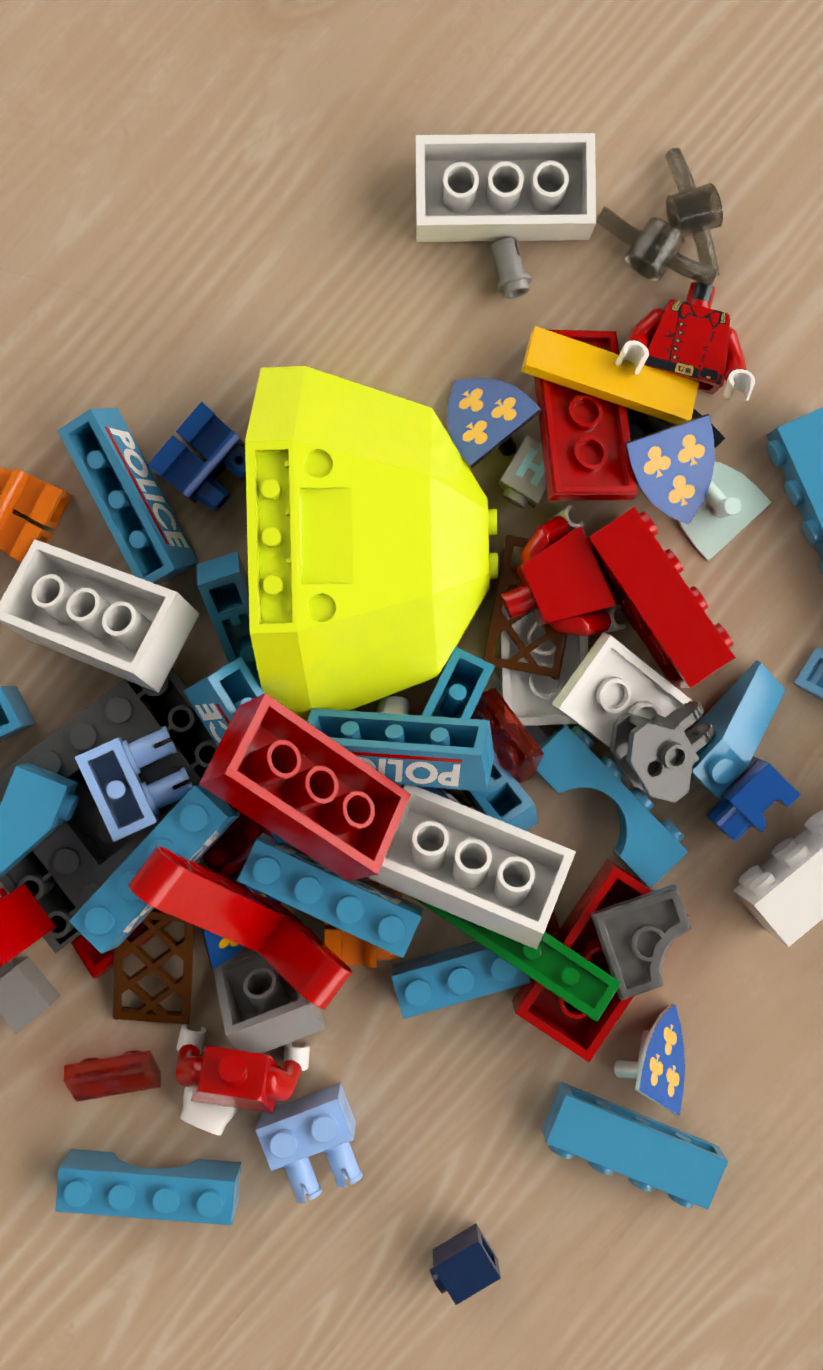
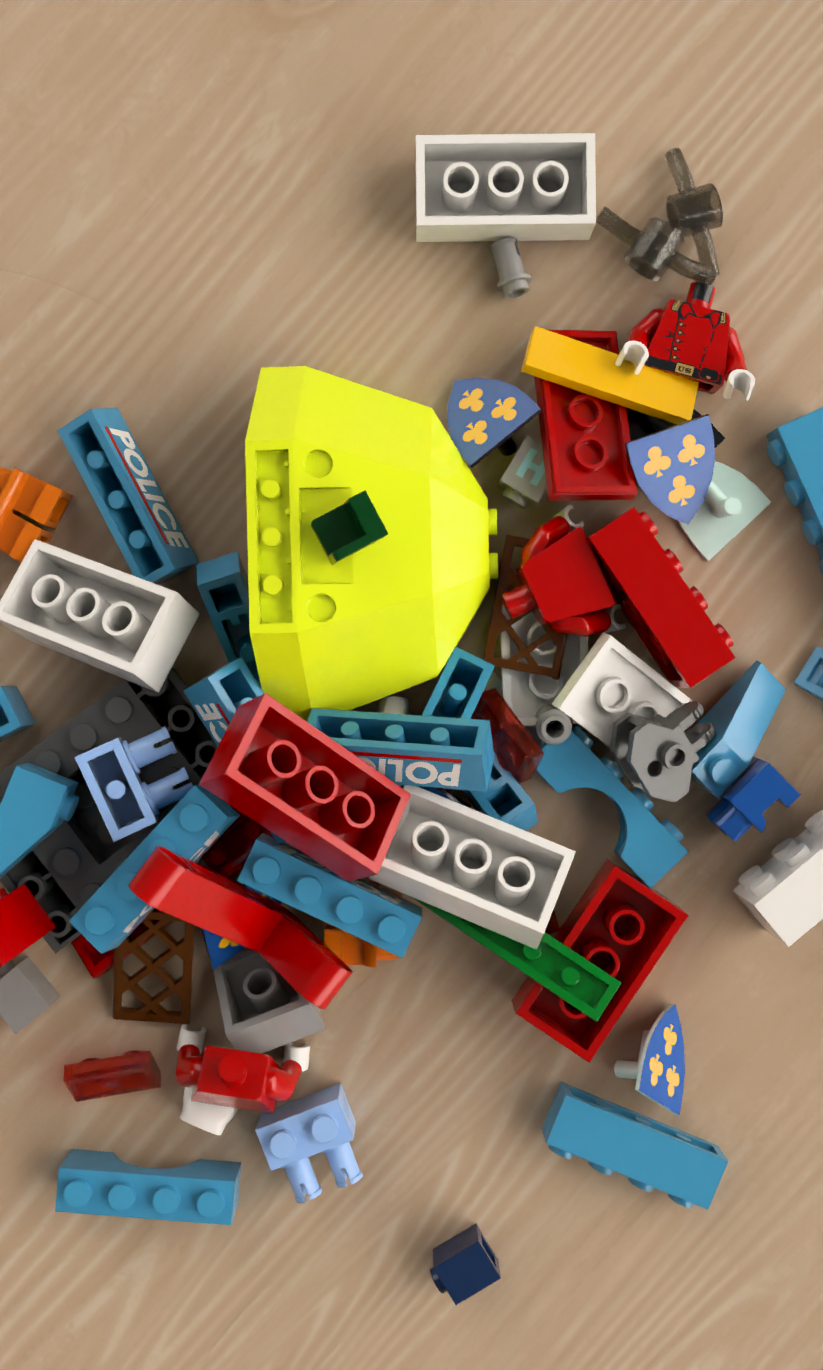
(188, 472): blue hips -> none
(349, 528): none -> dark green panel
(451, 978): dark azure brick -> none
(556, 733): none -> light grey pin
(638, 935): flat silver tile -> none

